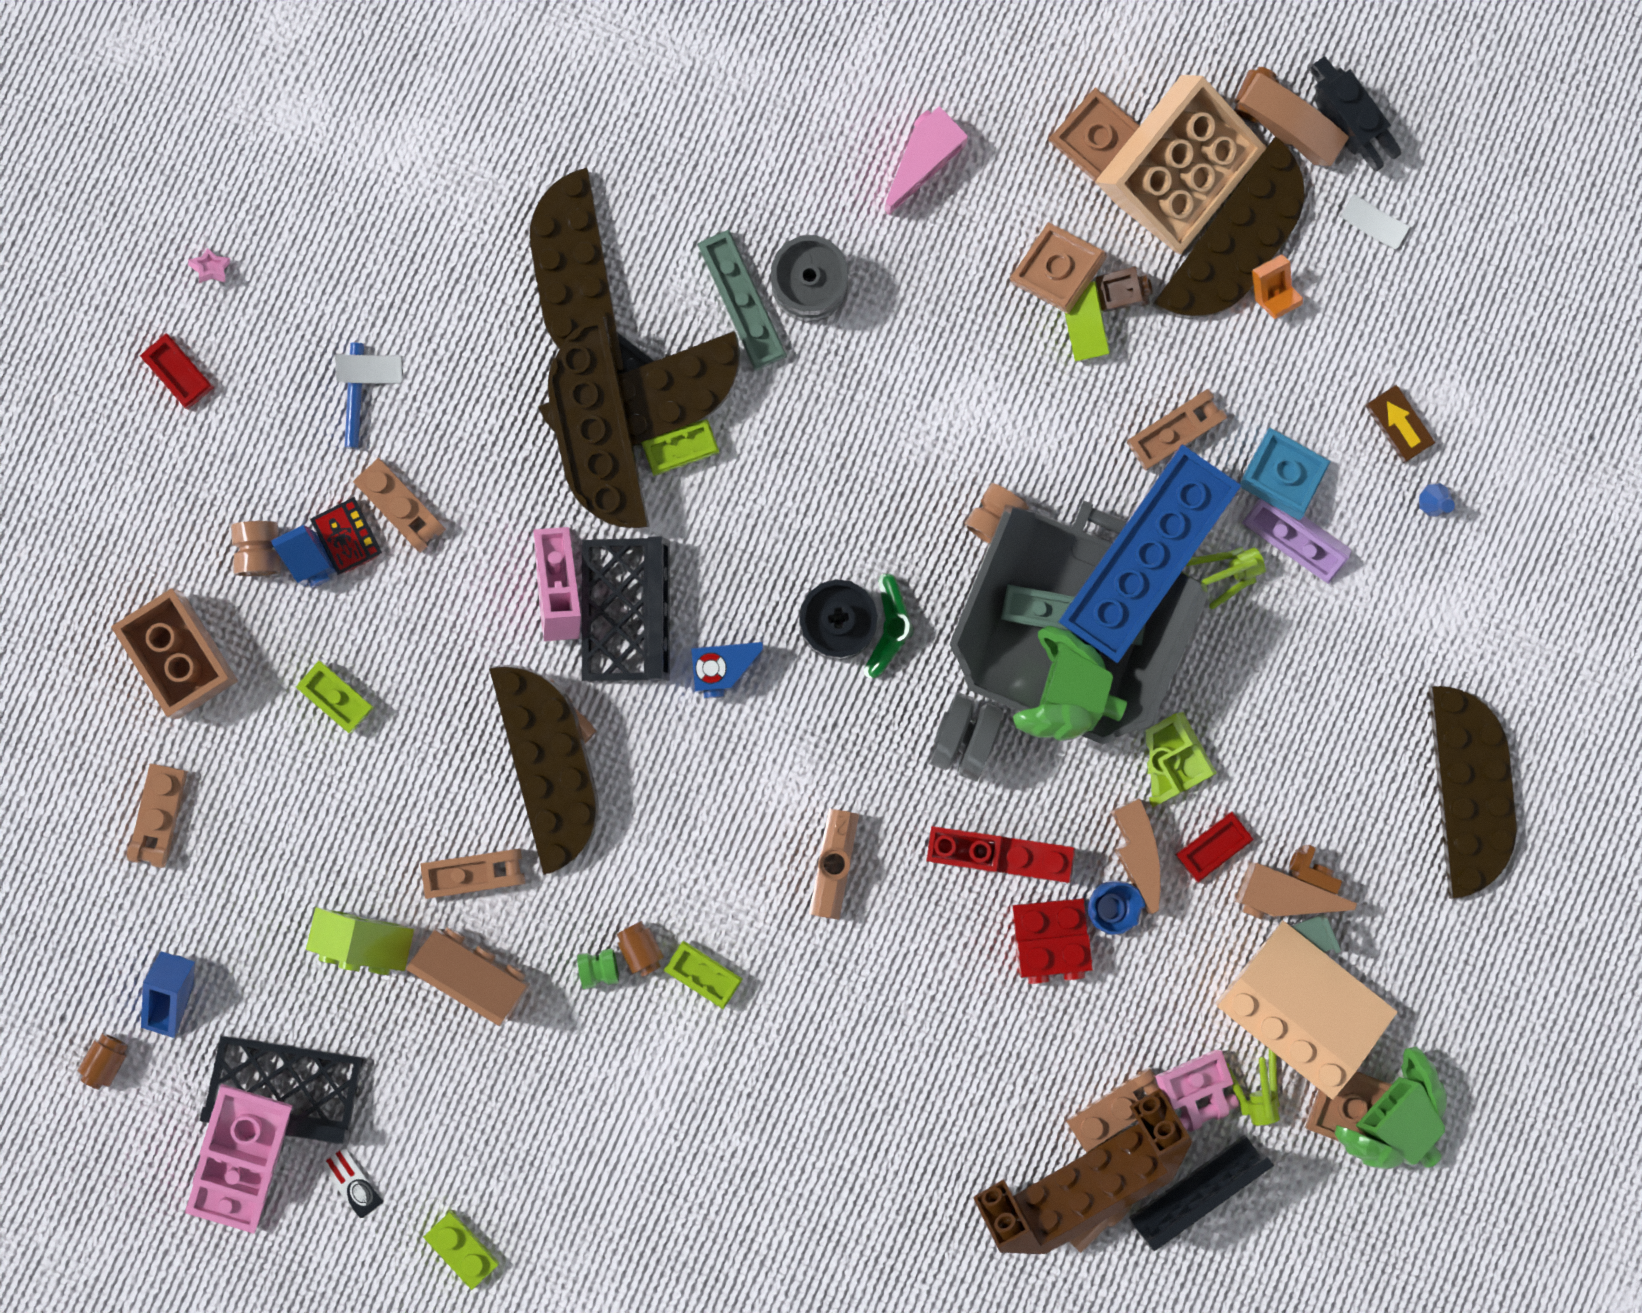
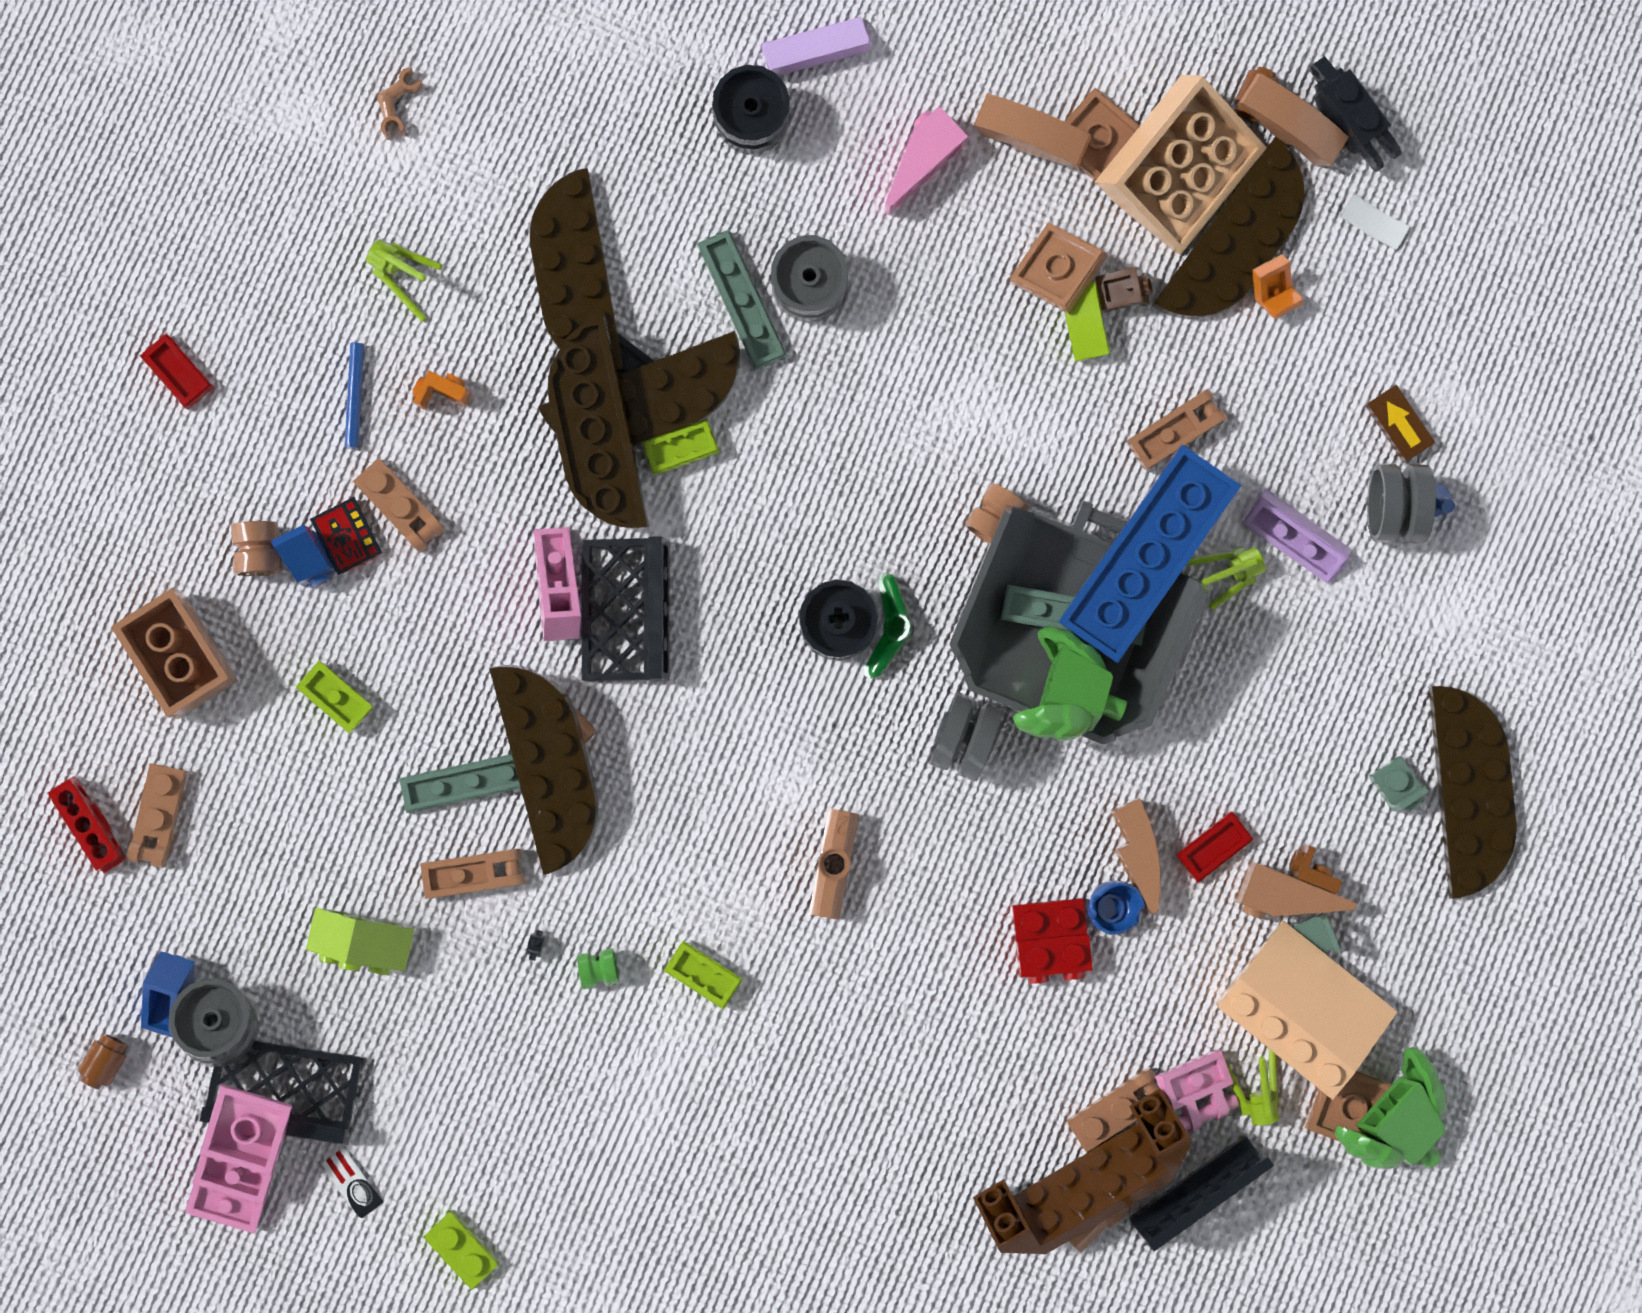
(98, 827): none -> red piece
(209, 266): bright pink piece -> none
(218, 1004): none -> dark grey wheel
(368, 368): white sticker -> none
(387, 97): none -> nougat arm
(389, 259): none -> lime plant
(448, 387): none -> orange bracket
(459, 783): none -> sand green tile
(469, 975): nougat slope -> none
(535, 945): none -> black piece
(640, 949): dark orange brick -> none
(722, 667): blue slope -> none
(749, 89): none -> black wheel
(816, 46): none -> lavender slope
(1001, 854): red slope -> none
(1031, 131): none -> nougat slope
(1175, 758): lime slope -> none
(1284, 473): dark azure tile -> none
(1399, 786): none -> sand green bracket
(1401, 503): none -> dark grey wheel

